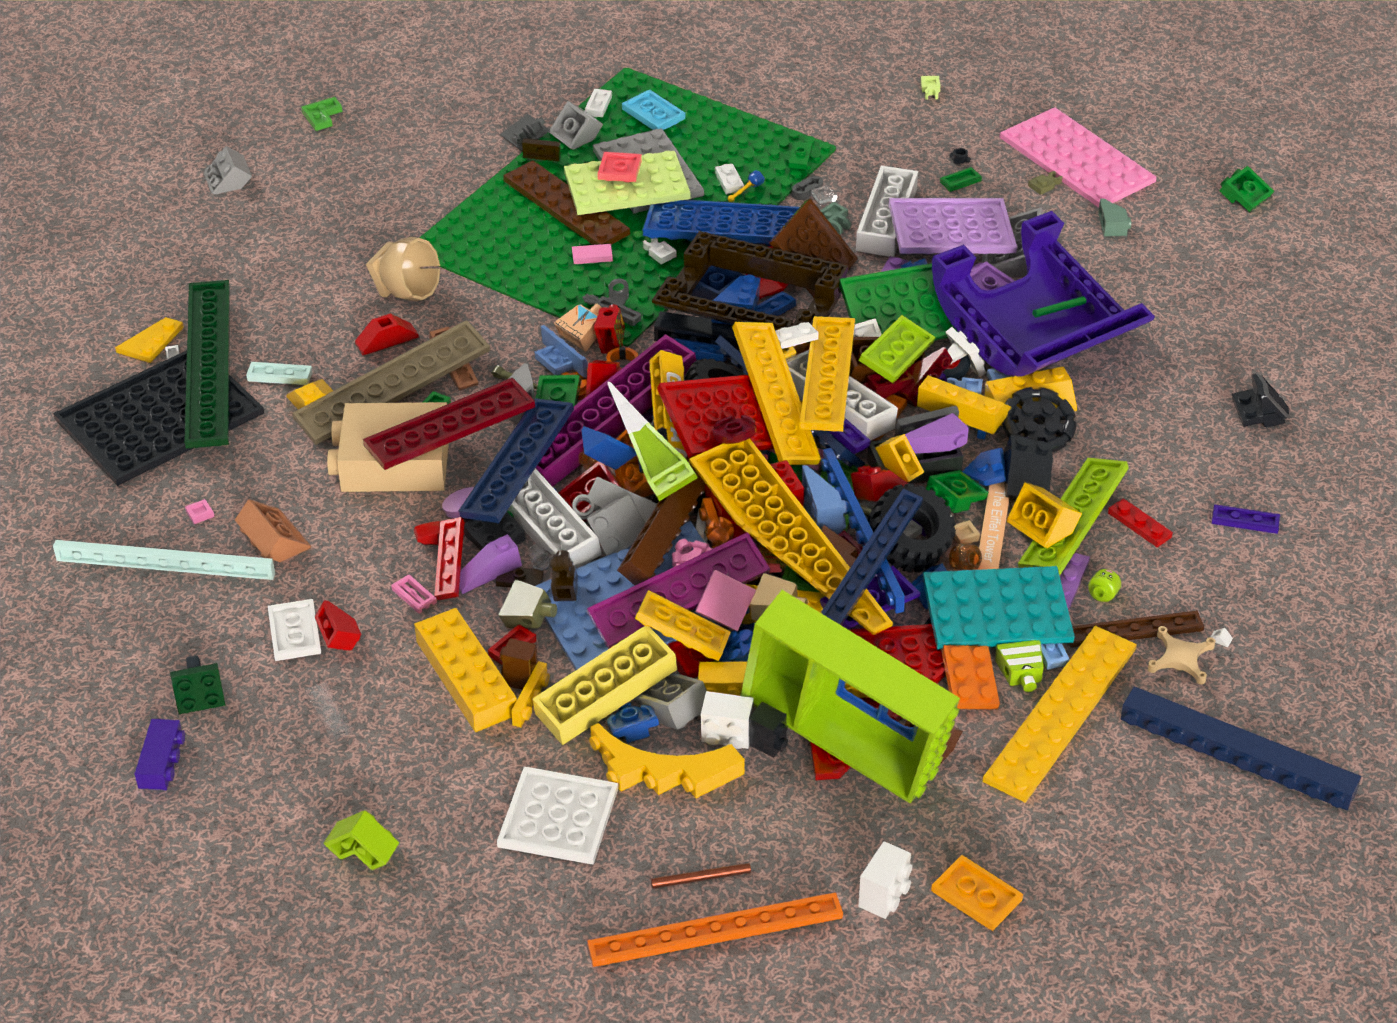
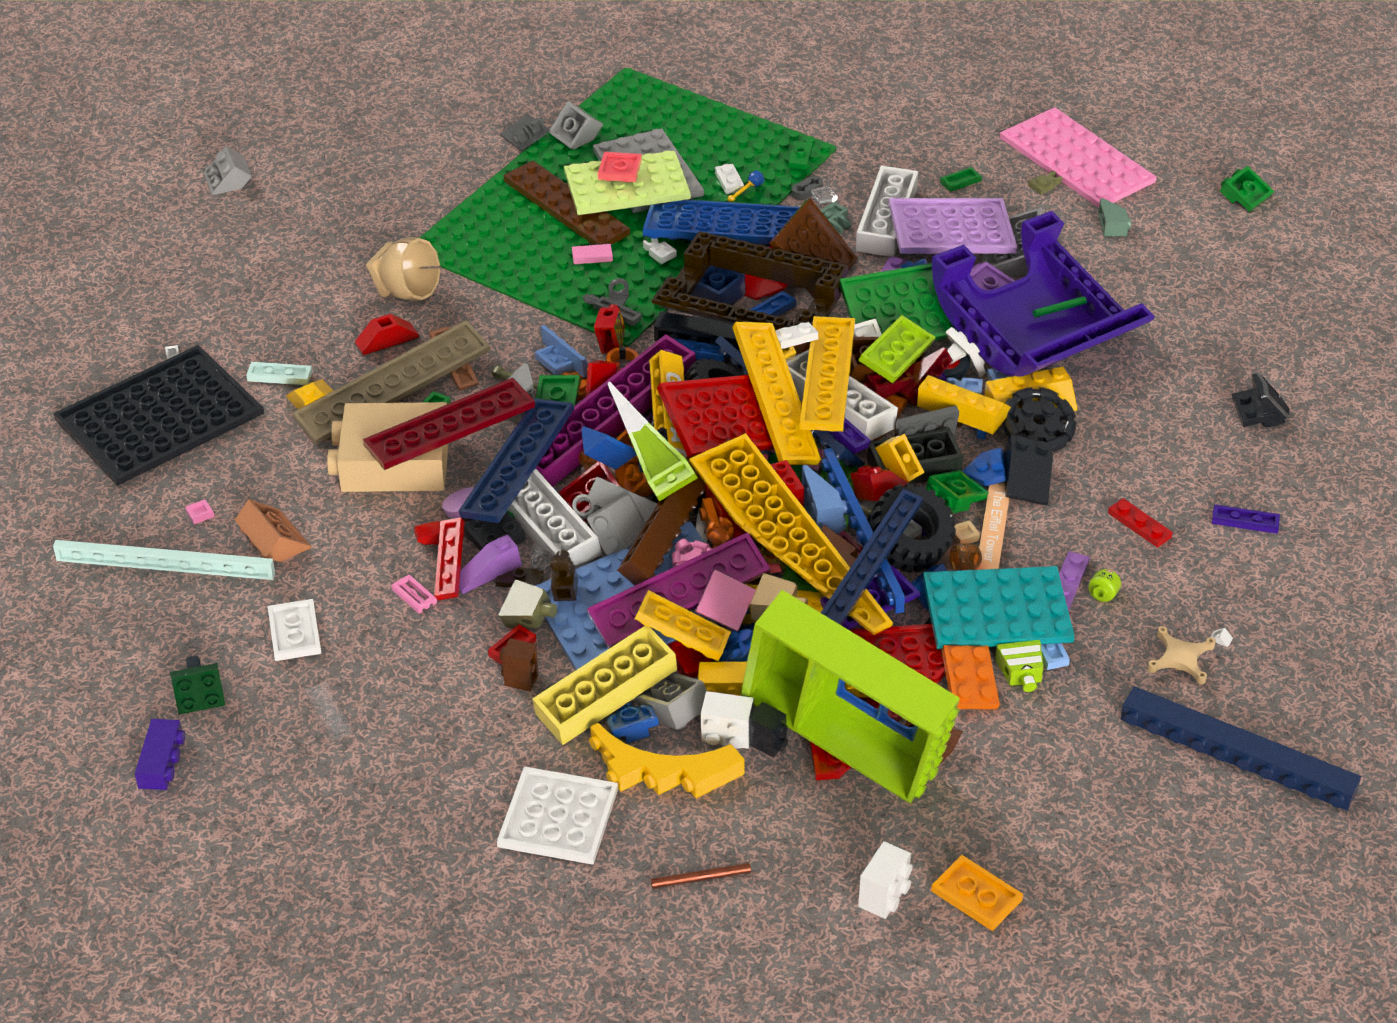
(151, 341): yellow wing -> none
(208, 365): dark green plate -> none
(319, 112): bright green plate -> none
(337, 627): red slope -> none
(364, 838): lime brick -> none
(465, 669): yellow brick -> none
(523, 707): yellow plate -> none
(541, 149): dark brown plate -> none
(578, 326): light nougat torso -> none
(598, 102): white plate -> none
(653, 110): medium azure plate -> none
(714, 929): orange plate -> none
(734, 430): dark red tile -> none
(741, 293): blue wedge -> none
(930, 86): yellowish green plate -> none
(939, 435): medium lavender slope -> none
(960, 156): black plate -> none
(1043, 515): yellow slope -> none
(1059, 714): yellow plate -> none
(1088, 495): lime plate -> none
(1143, 627): reddish brown tile -> none

